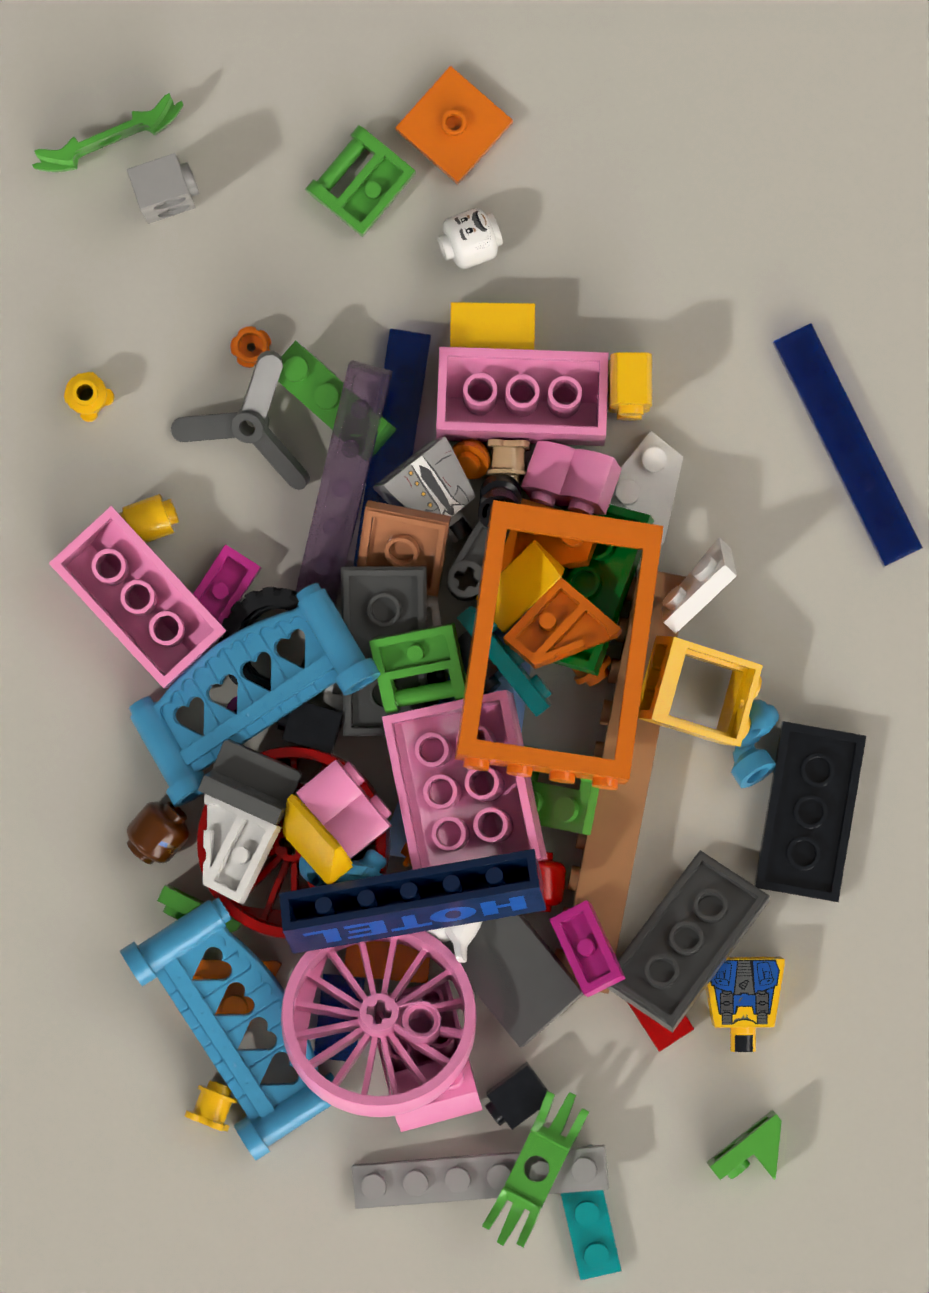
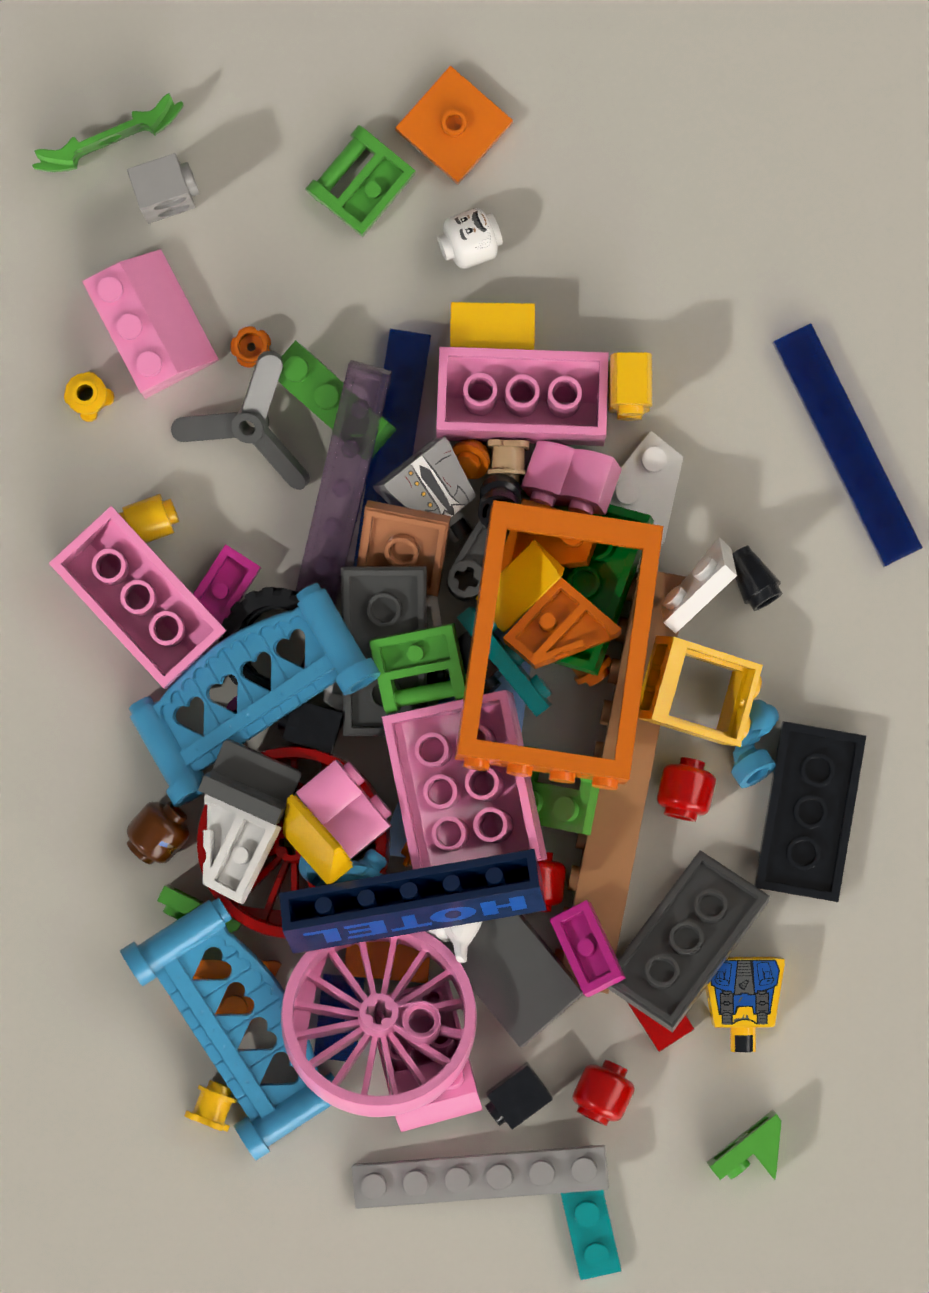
(150, 321): none -> bright pink slope
(528, 1193): bright green piece -> none
(603, 1092): none -> red head
(686, 789): none -> red head
(755, 580): none -> black cone

